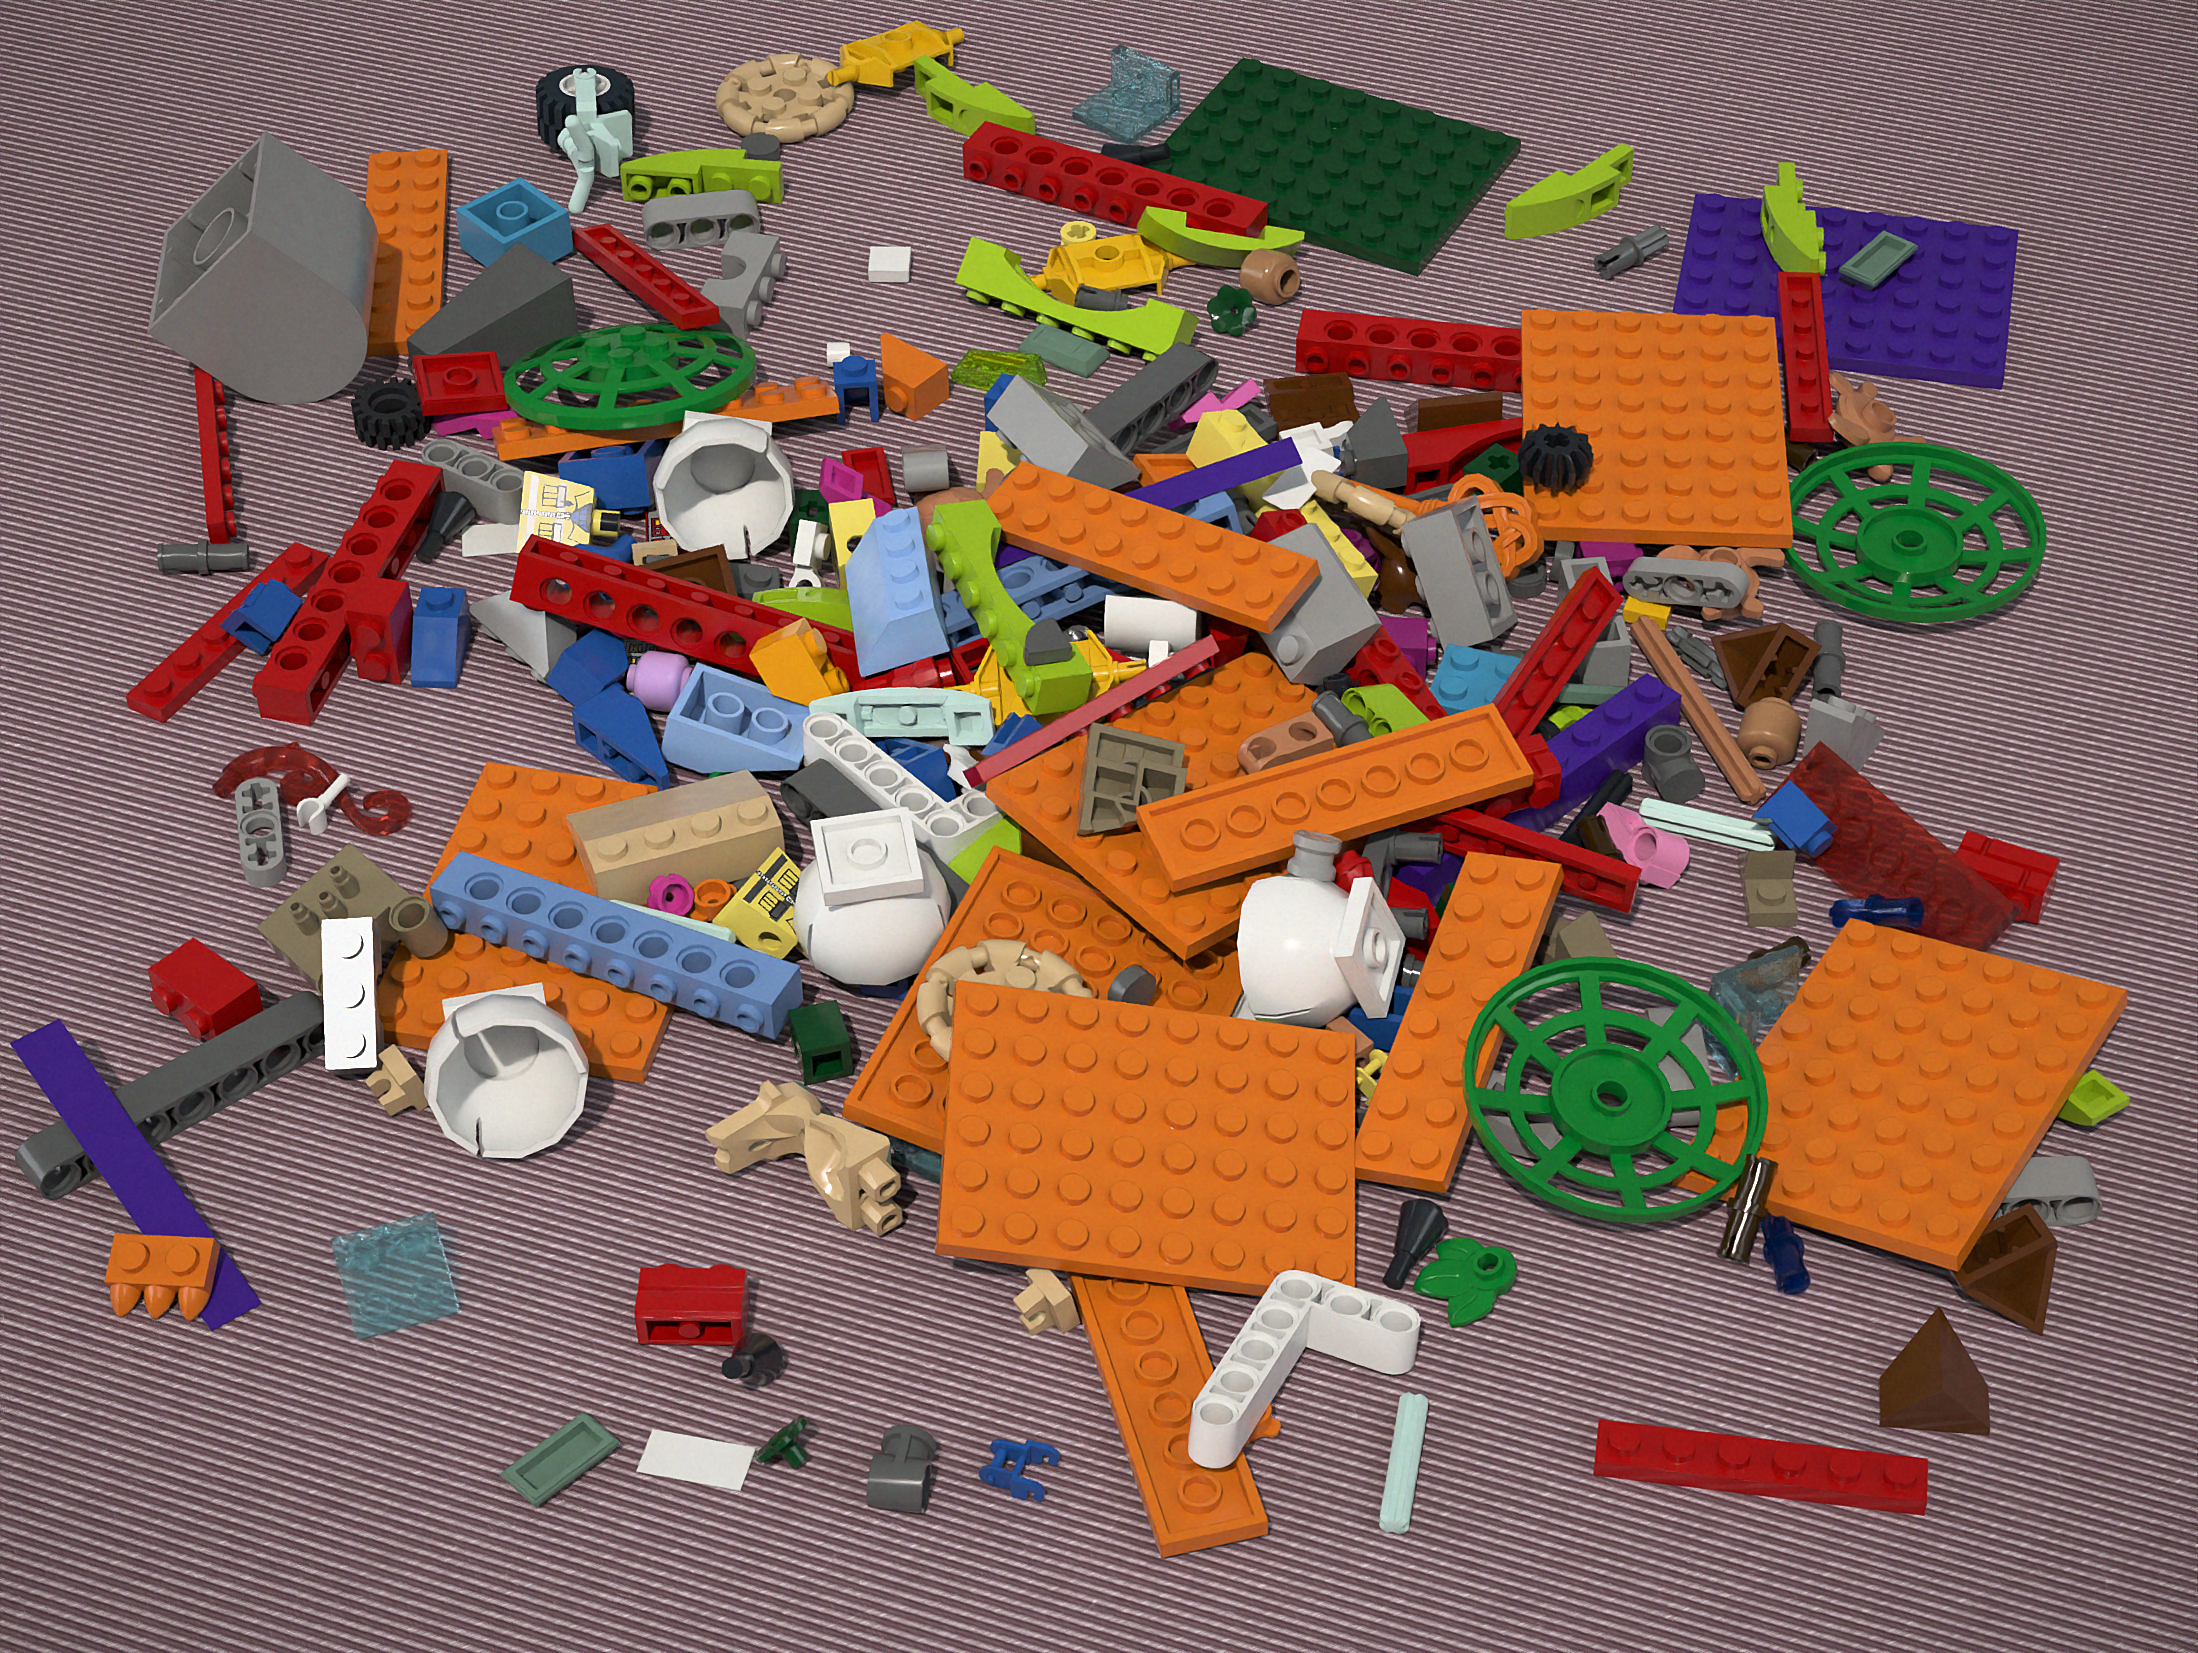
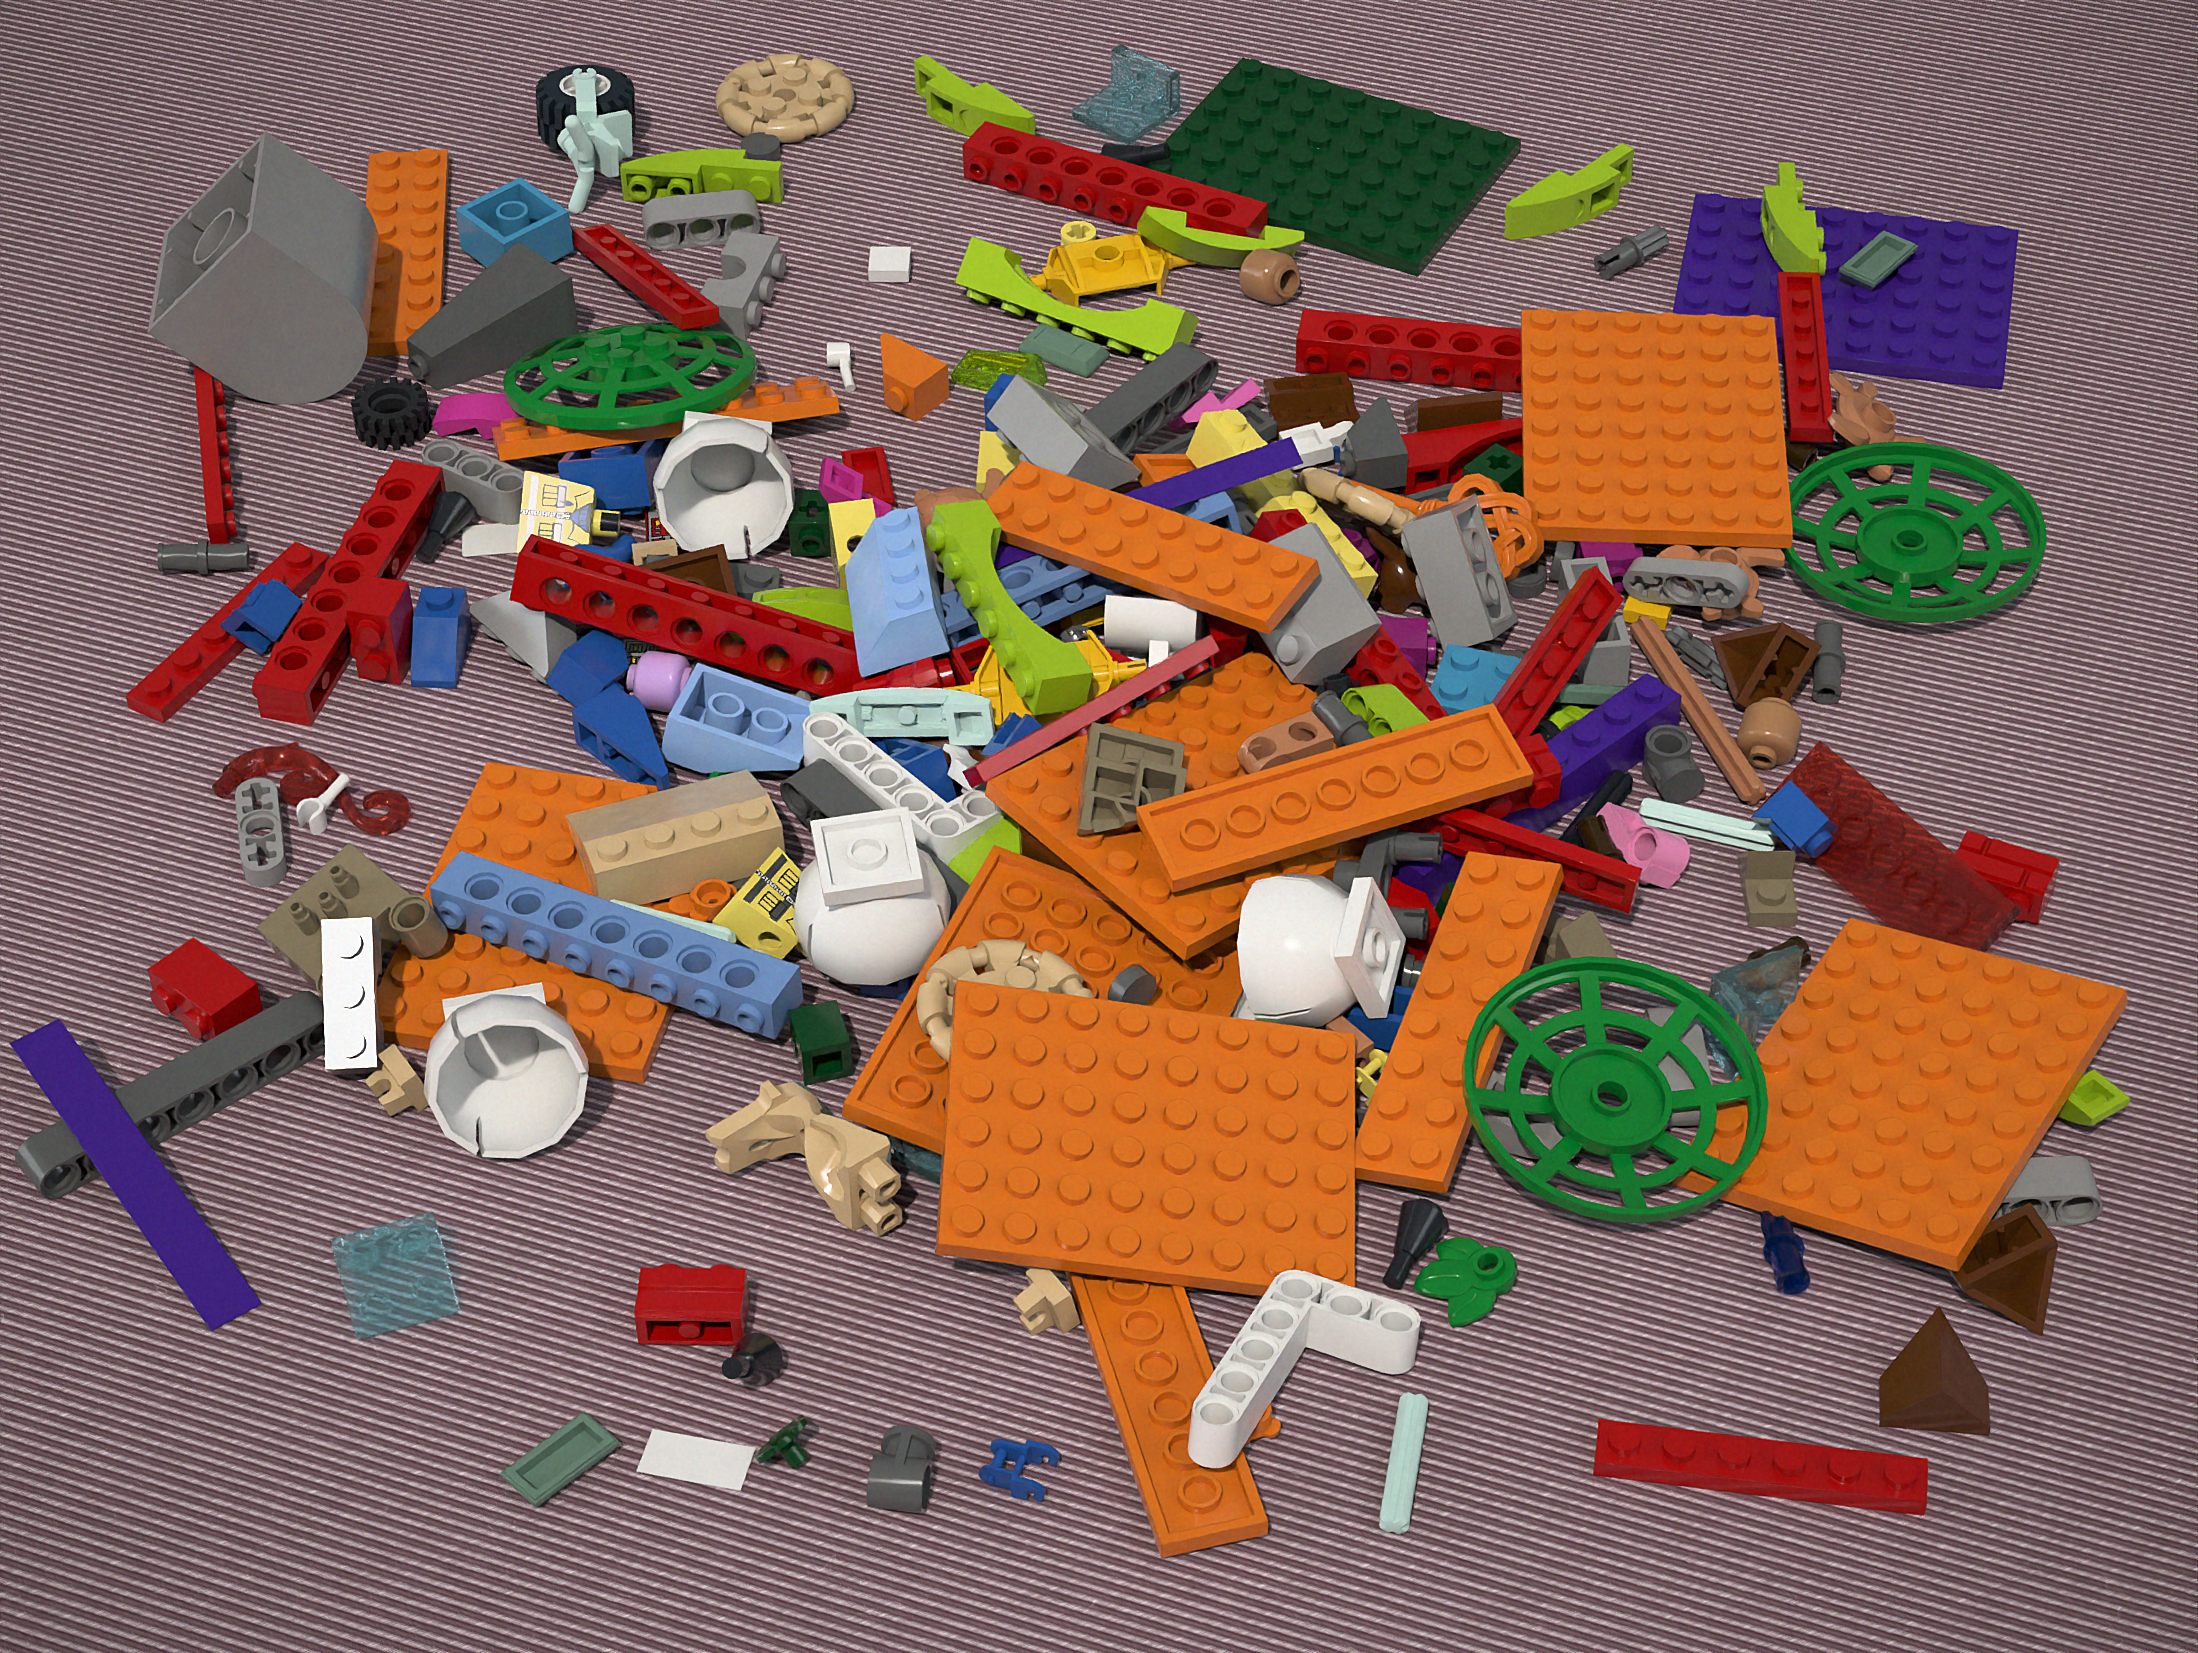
(161, 1269): orange plate -> none
(459, 383): red tile -> none
(681, 892): dark pink plate -> none
(797, 665): light orange slope -> none
(811, 548): white plate -> none
(856, 382): blue window -> none
(880, 56): yellow plate -> none
(925, 468): light grey beam -> none
(1046, 644): dark grey tile -> none
(1090, 618): none -> yellow tile
(1100, 299): dark grey pin -> none
(1224, 309): dark green plant -> none
(1295, 484): white sticker -> none
(1314, 855): light grey wheel -> none
(1351, 866): red plate -> none
(1555, 457): black gear -> none
(1747, 1208): dark brown pin -> none
(1843, 729): light grey slope -> none
(1879, 911): clear blue axle -> none

